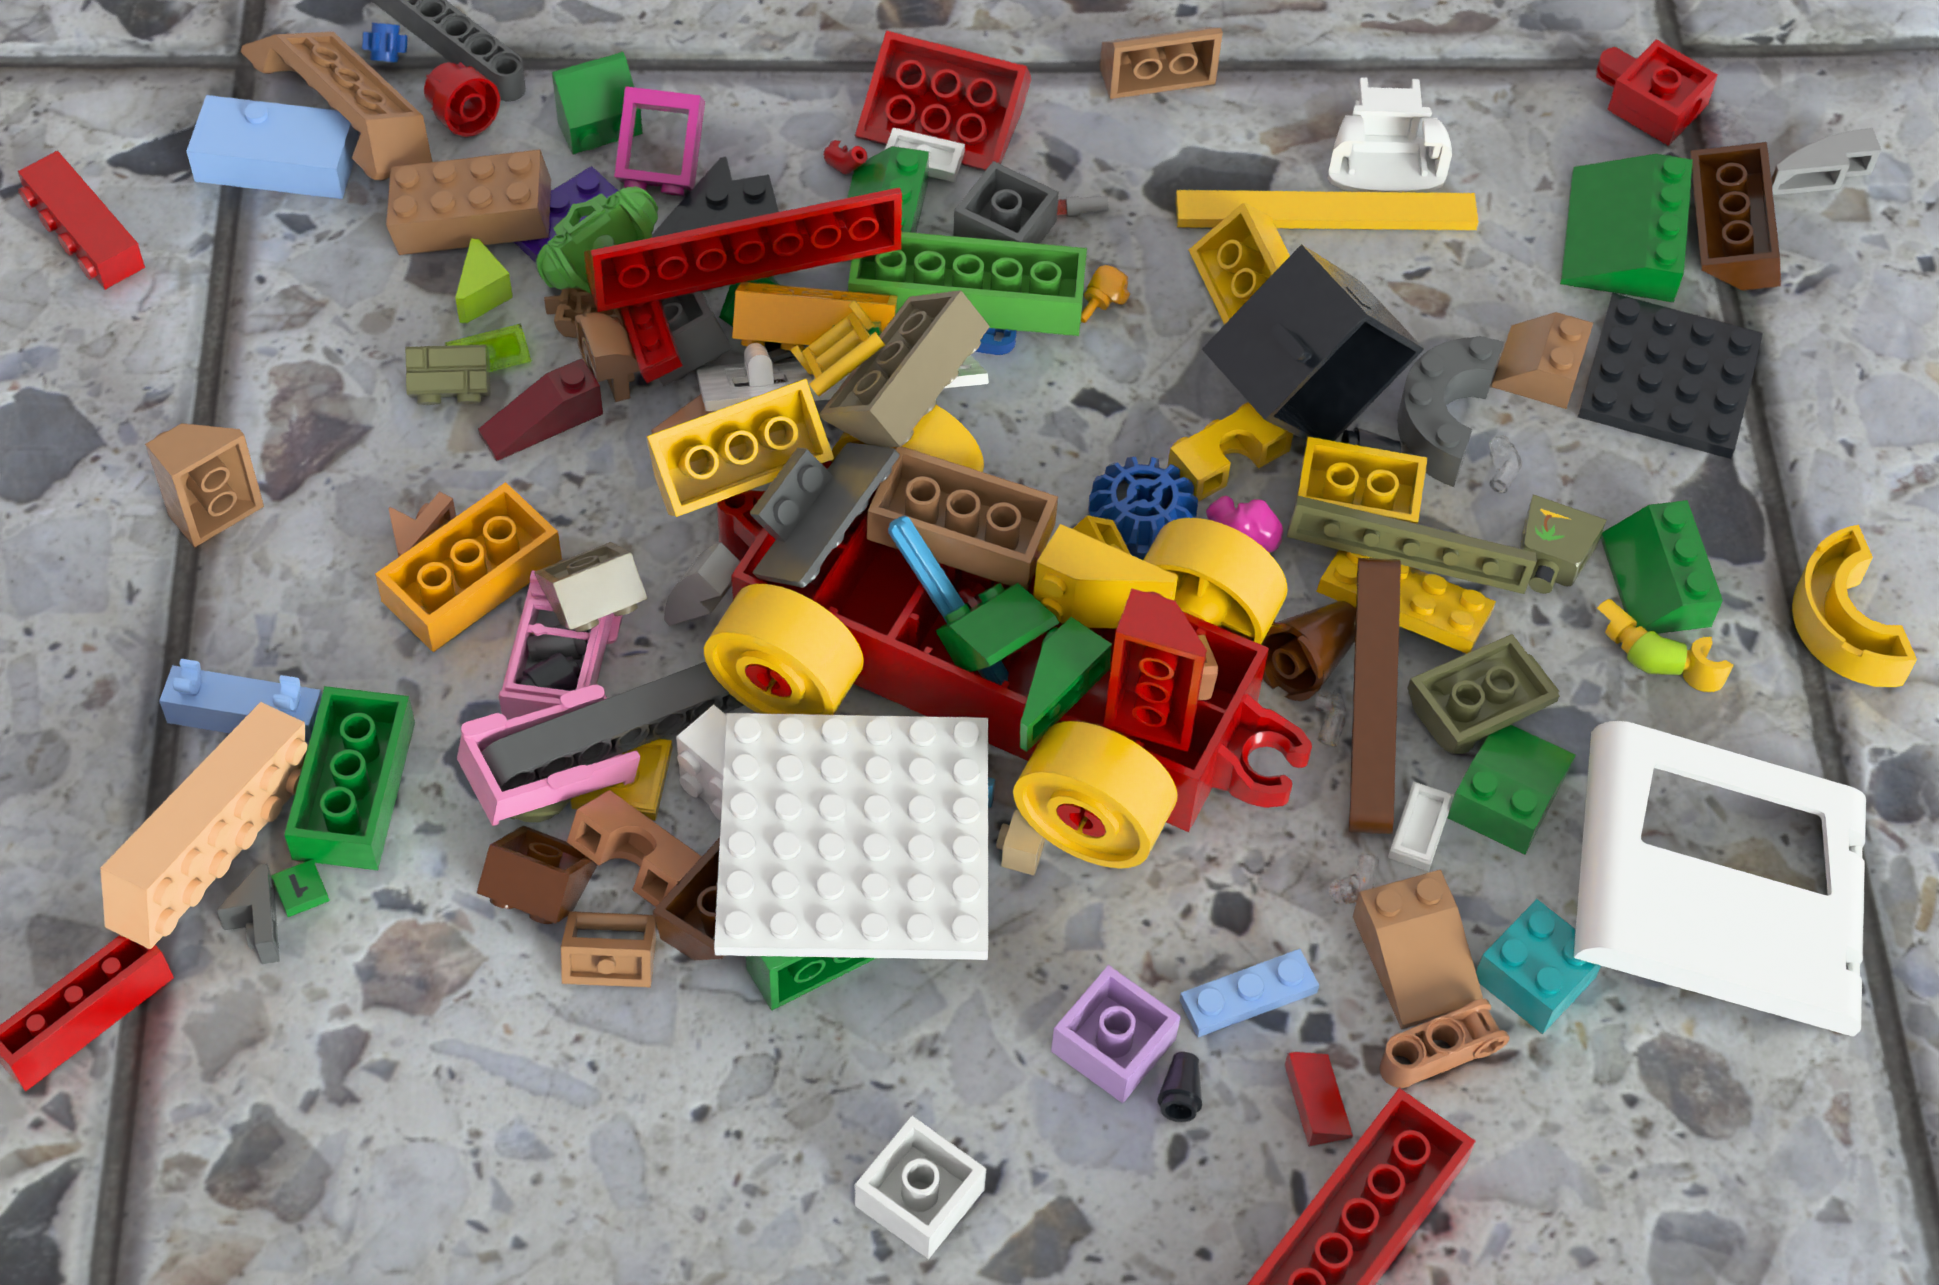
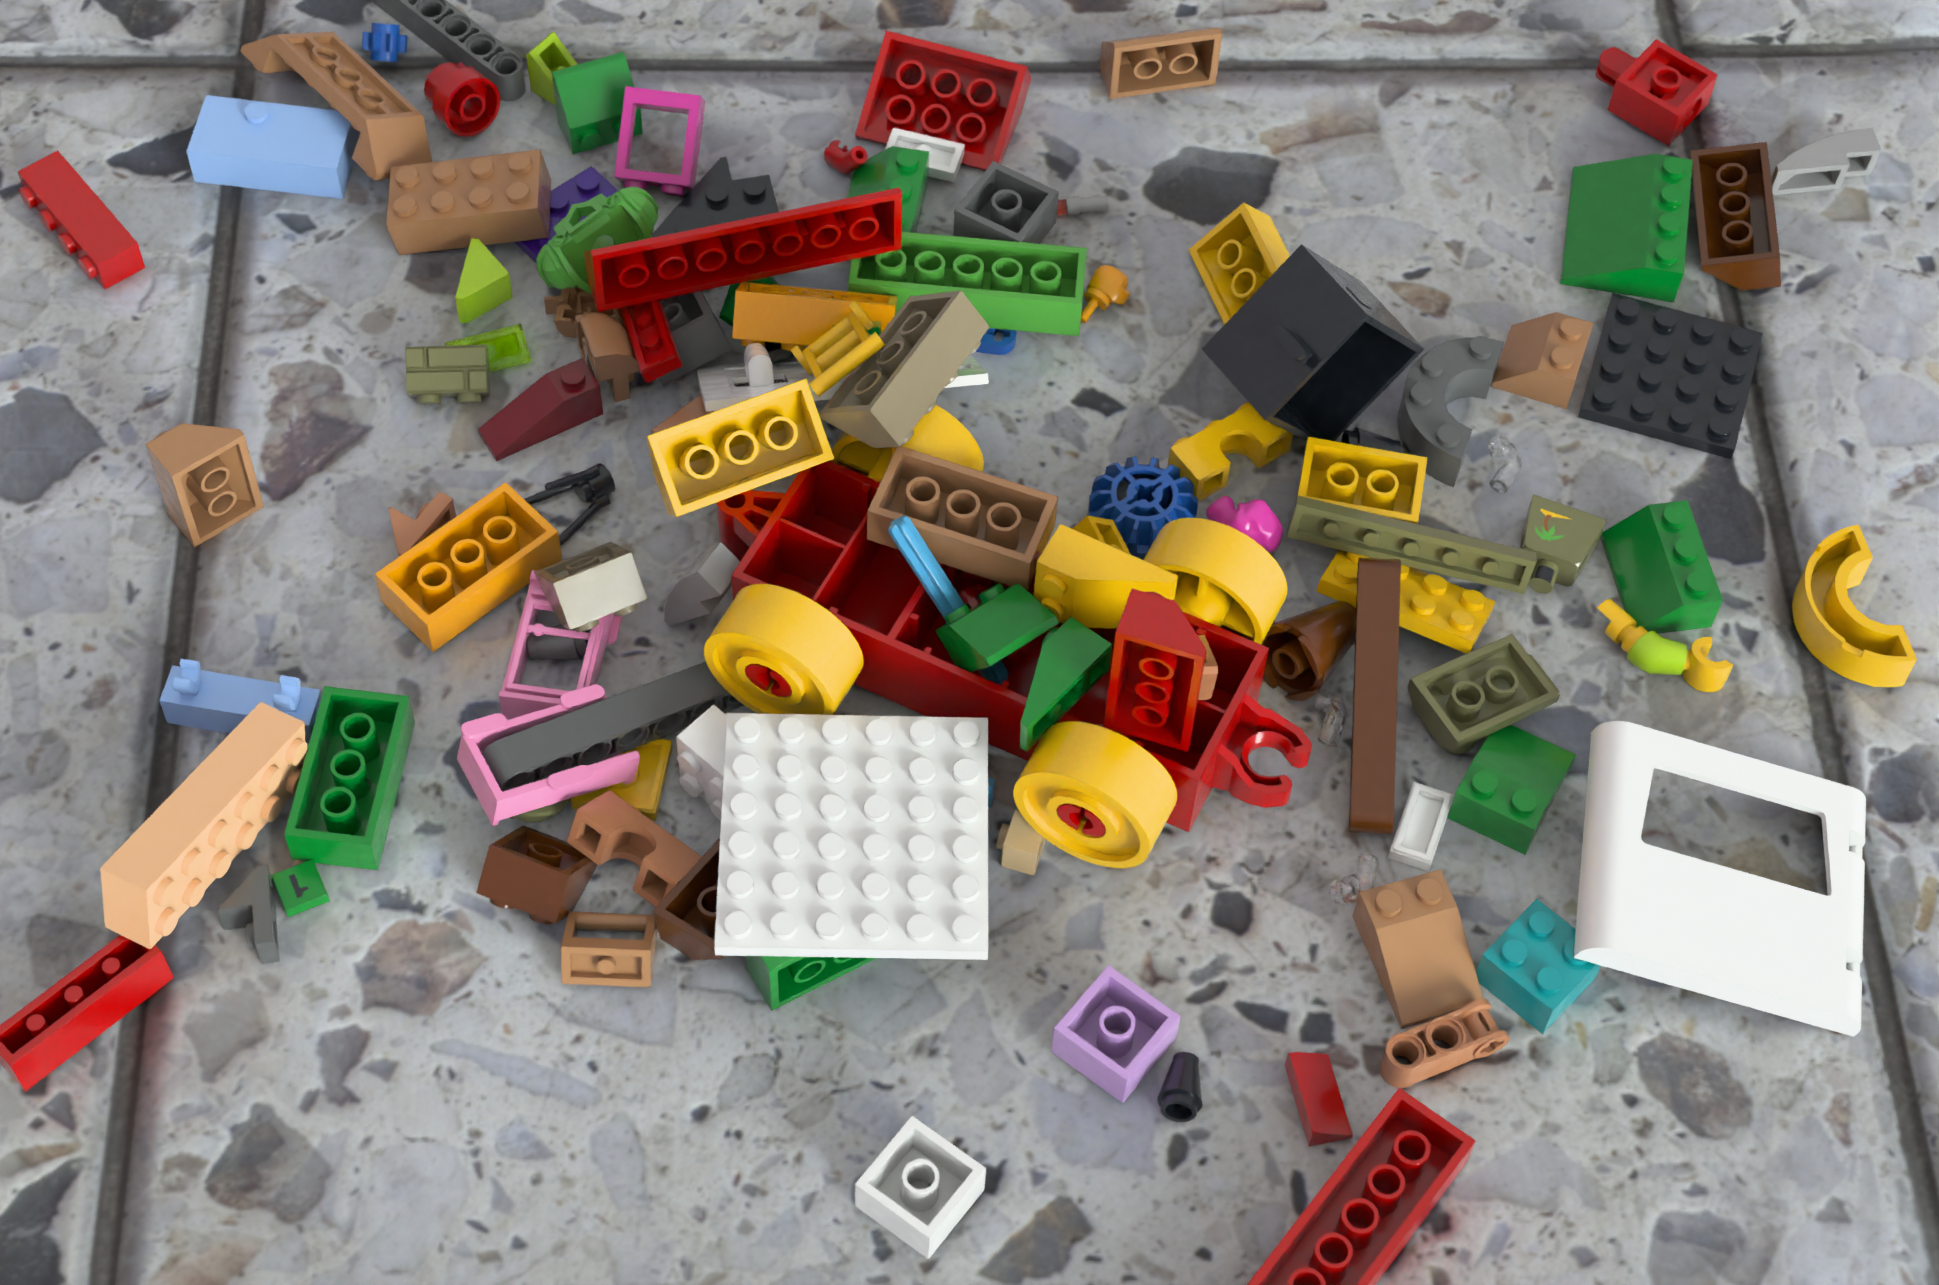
(543, 60): none -> lime slope
(553, 673): black brick -> none
(588, 485): none -> black plant
(814, 506): dark grey bracket -> none
(1249, 992): light blue plate -> none
(1333, 209): yellow tile -> none
(1380, 145): white piece -> none

